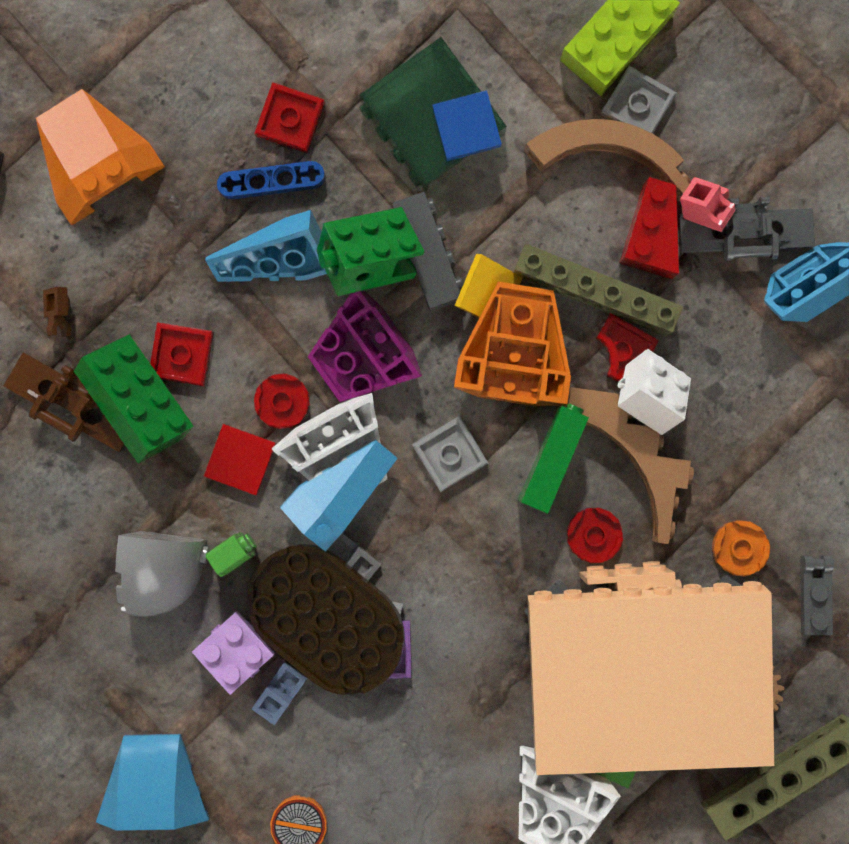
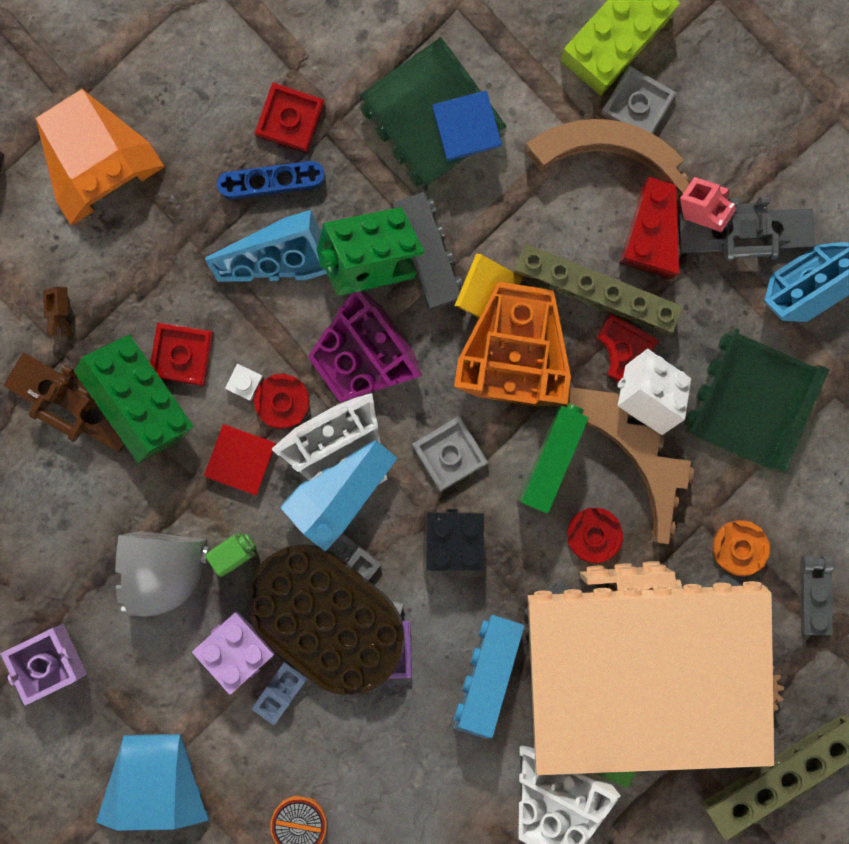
(43, 664): none -> lavender brick
(244, 382): none -> white plate
(453, 541): none -> black brick
(489, 677): none -> dark azure wedge
(755, 401): none -> clear green panel

